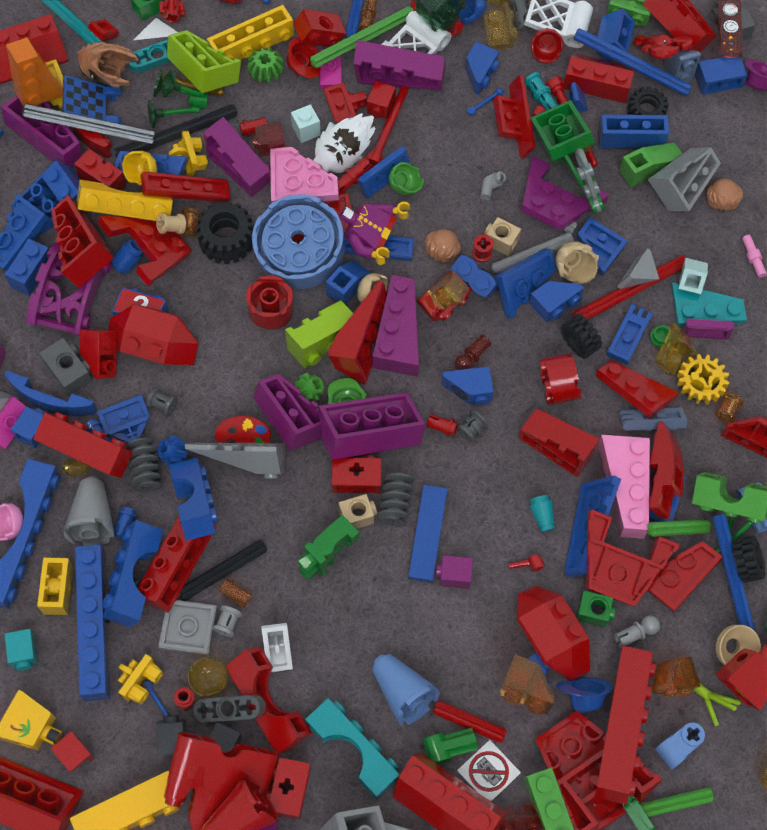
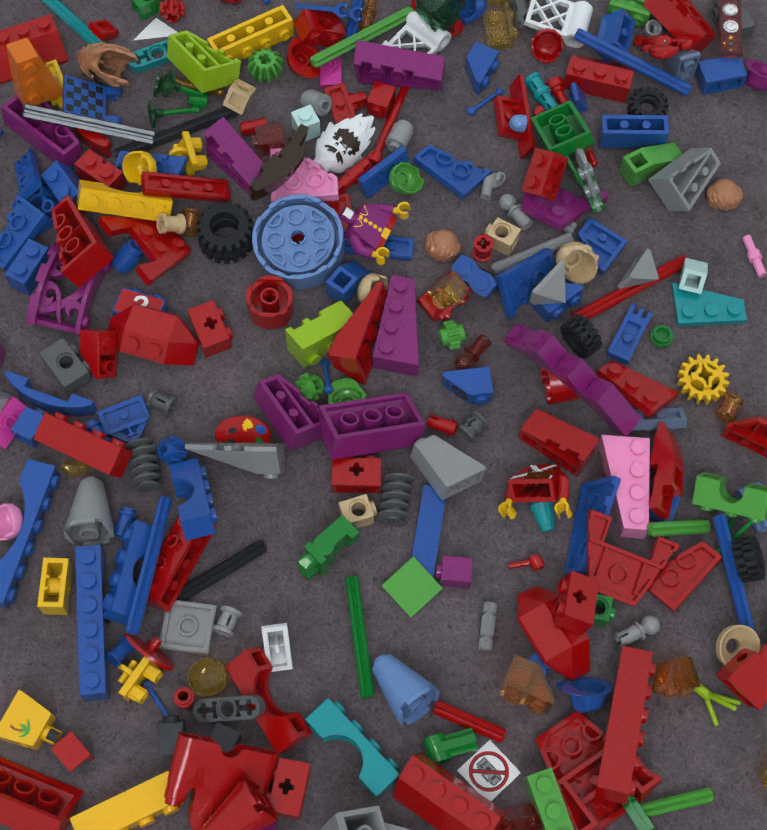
(21, 649): teal brick -> none
(28, 174): none -> blue hinge
(120, 651): none -> blue pin
(149, 566): none -> blue axle
(151, 651): none -> red piece
(211, 340): none -> red brick
(235, 592): clear orange pin -> none
(239, 96): none -> tan brick
(281, 167): none -> dark brown slope
(319, 101): none -> light grey brick
(325, 364): none -> blue hinge
(338, 10): none -> blue flag
(359, 637): none -> green axle
(399, 135): none -> light grey brick
(412, 586): none -> bright green sticker
(445, 466): none -> light grey slope
(451, 334): none -> bright green gear
(453, 174): none -> blue wing
(487, 626): none -> light grey axle
(508, 203): none -> light grey pin
(518, 123): none -> medium blue hinge
(537, 484): none -> red torso
(544, 174): none -> red bracket
(551, 288): none -> light grey slope
(576, 375): none -> magenta arch
(576, 602): none -> red brick
(656, 28): none -> light grey hinge
(674, 349): clear yellow slope -> none
(677, 746): medium blue piece -> none
(708, 328): magenta tile -> none

